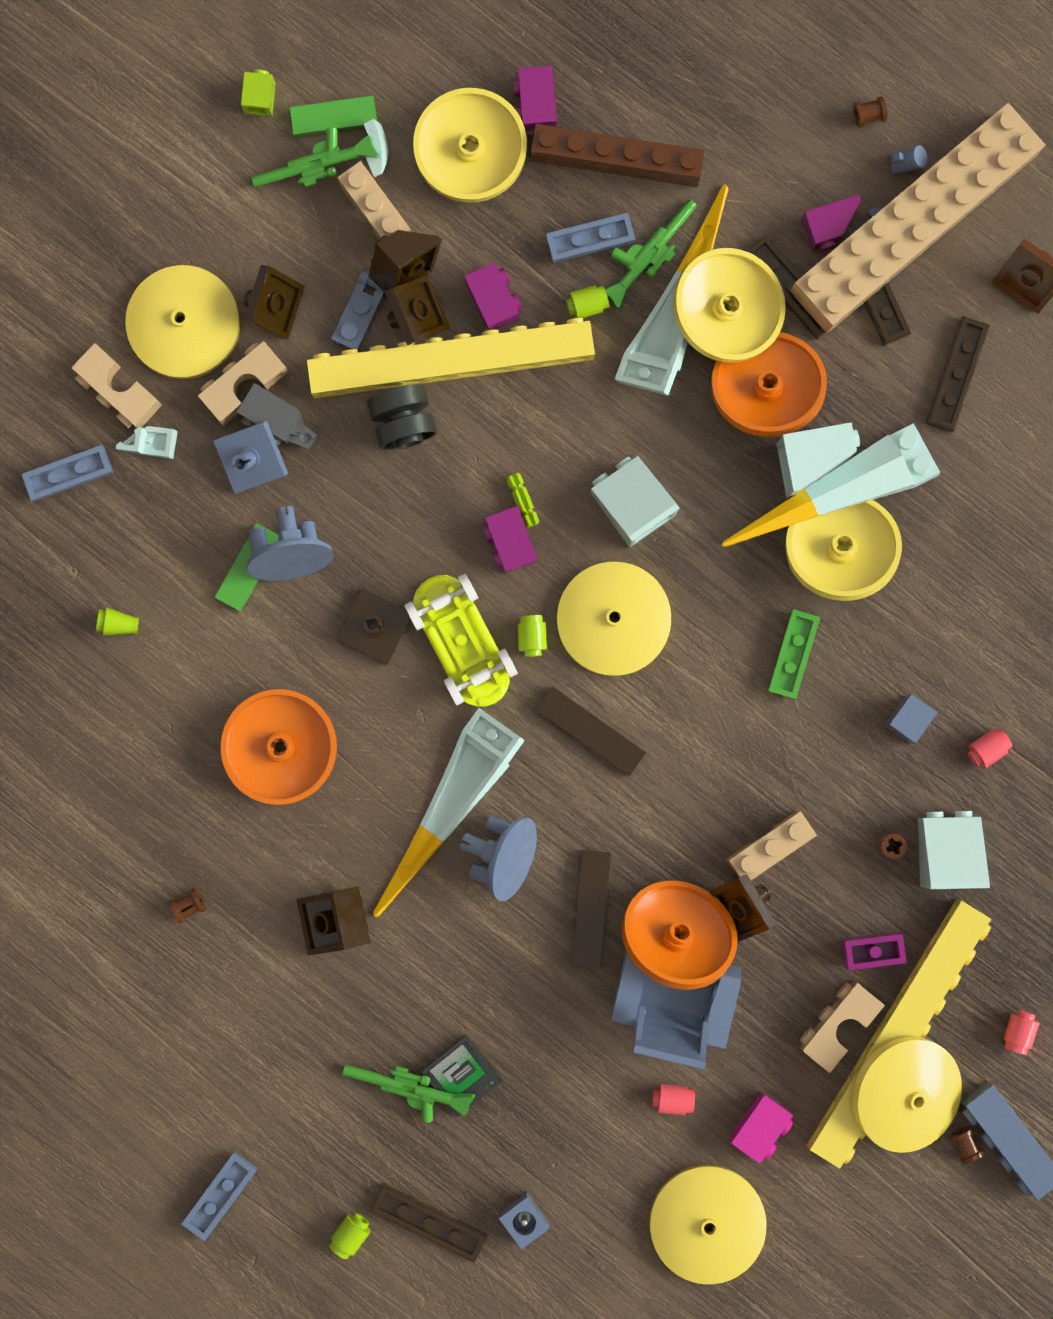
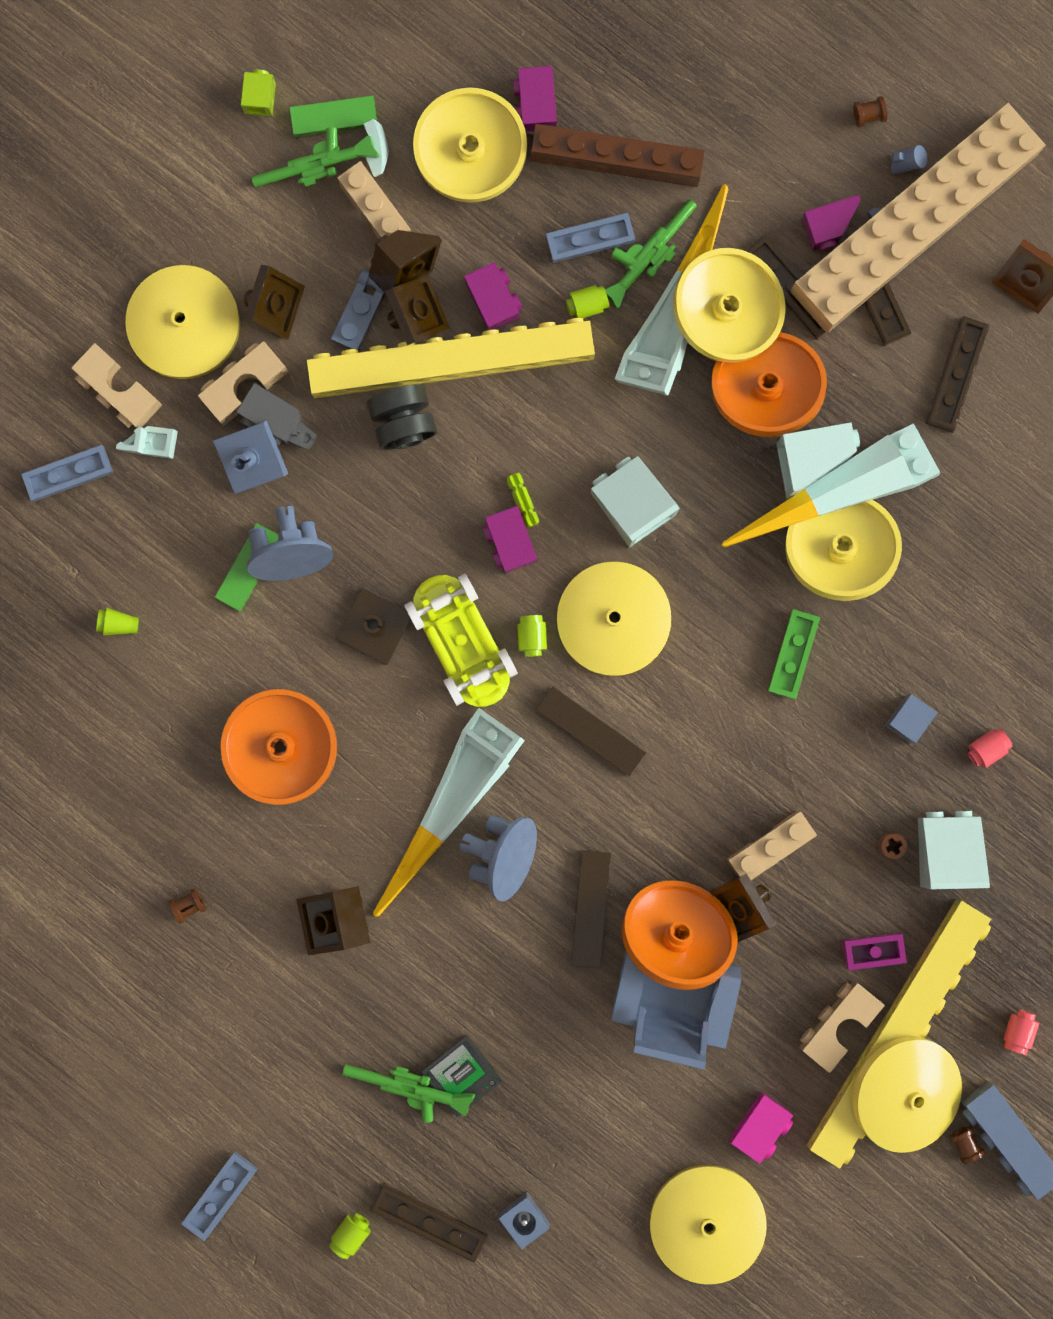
(673, 1099): coral brick -> none

